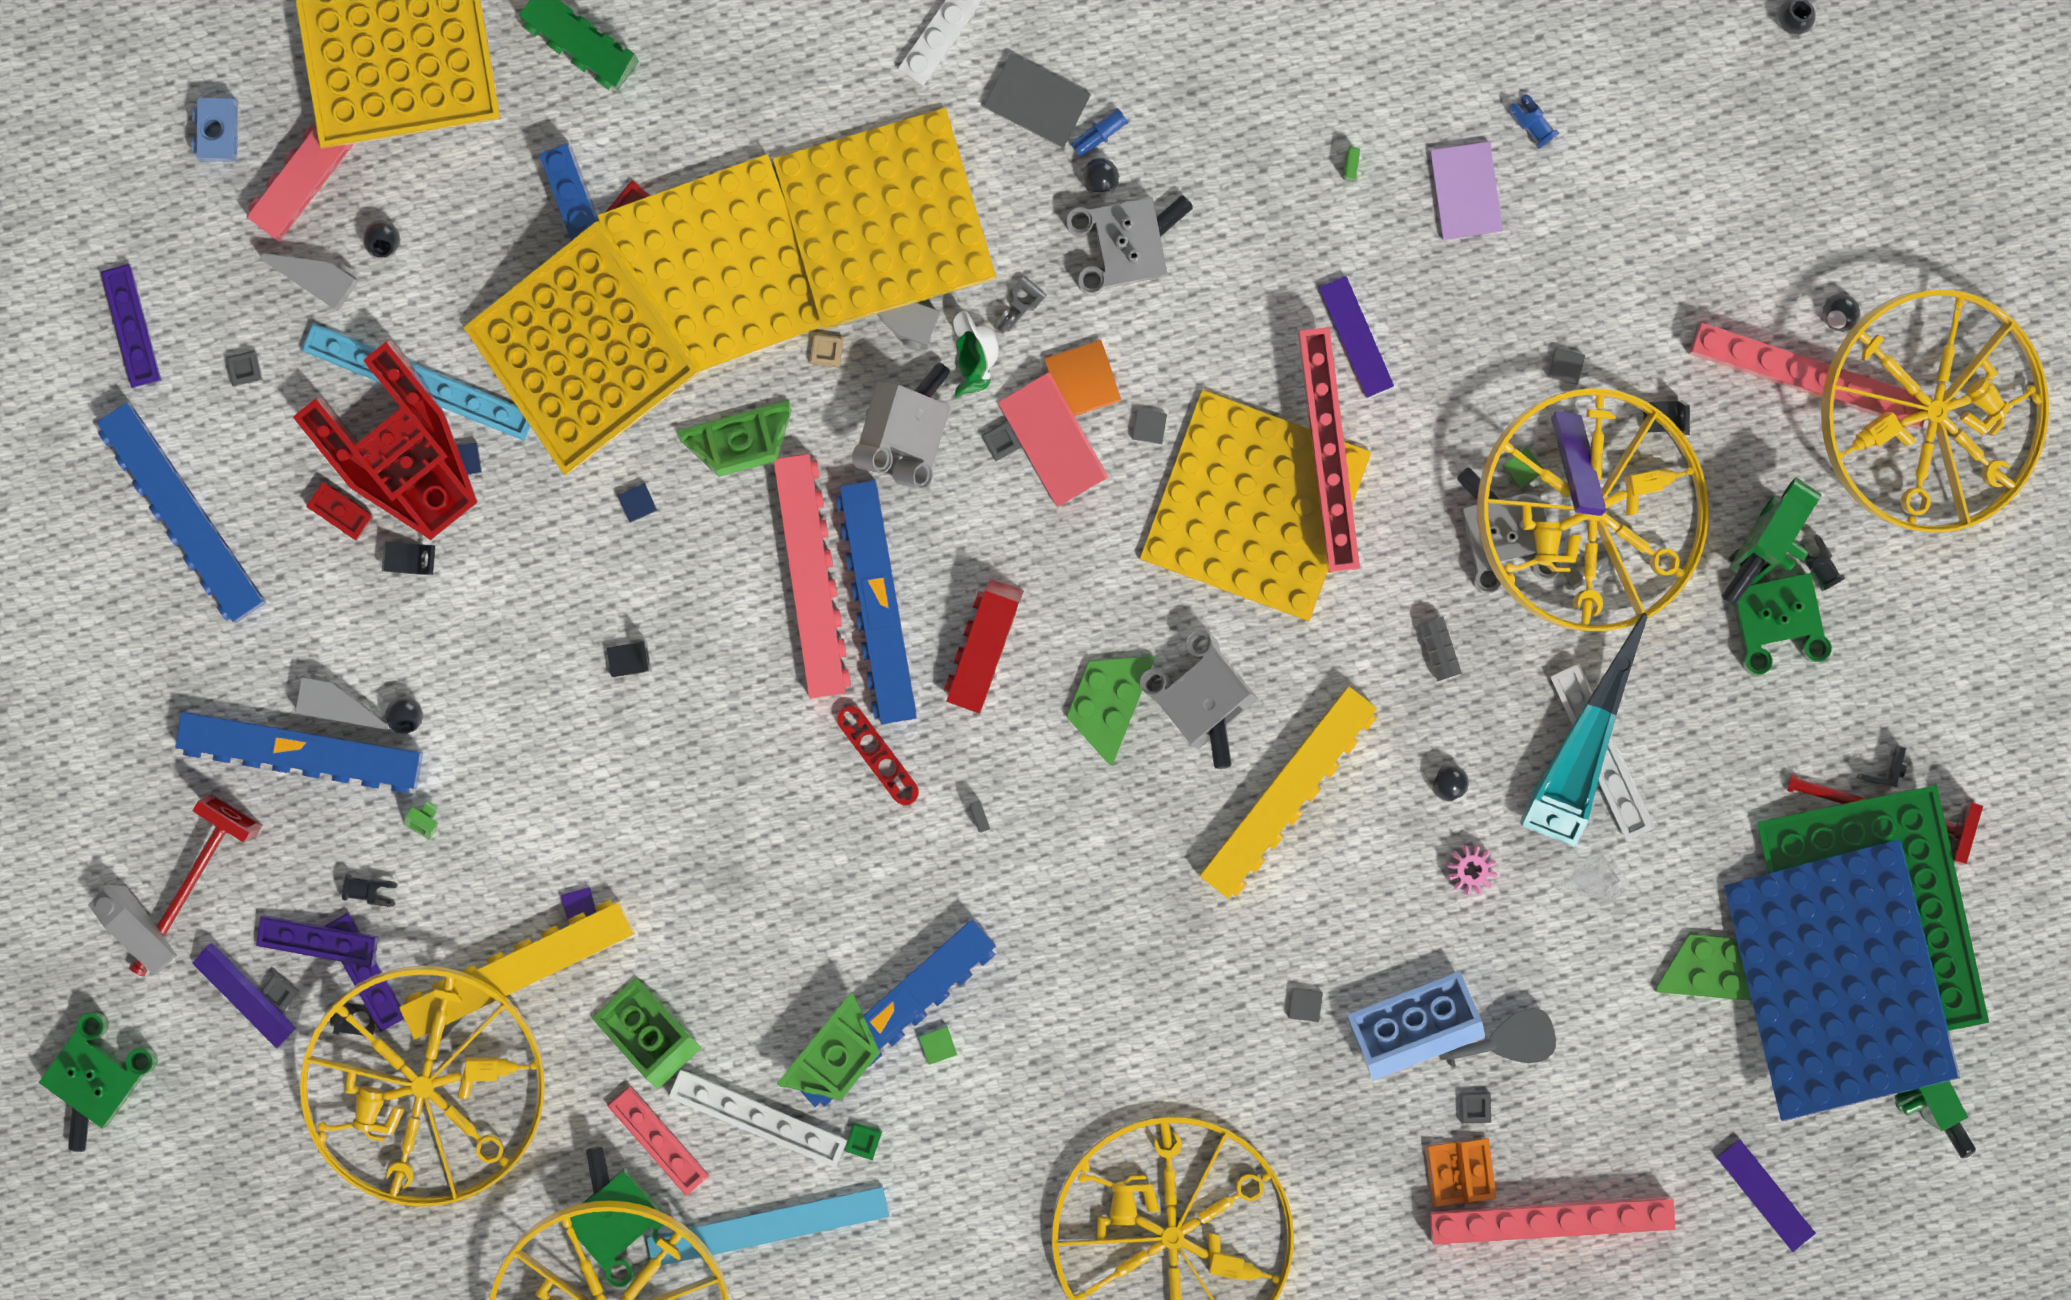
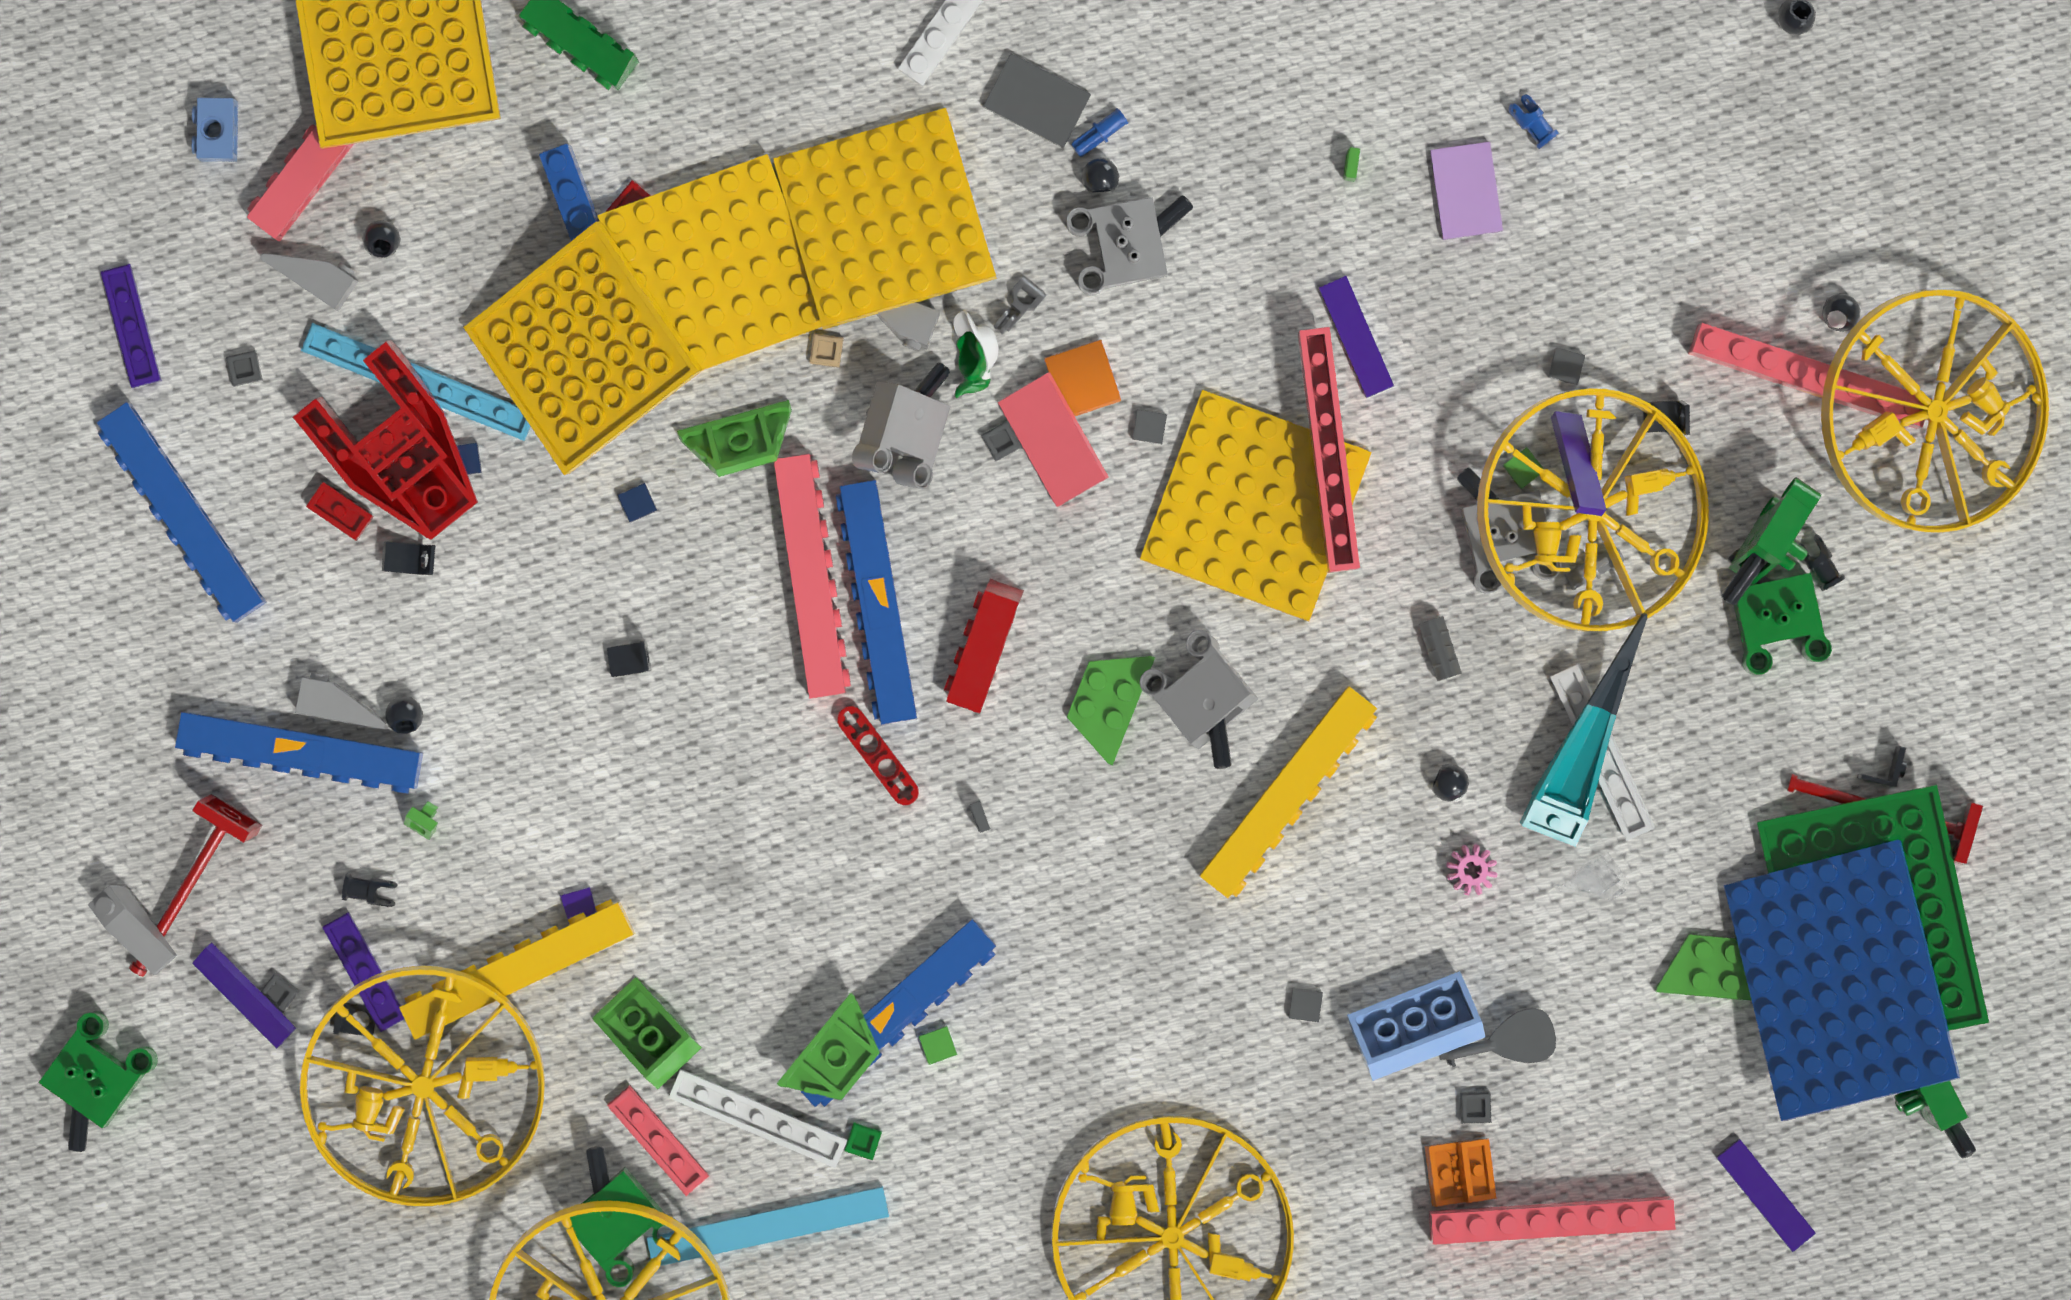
(317, 941): dark purple tile -> none

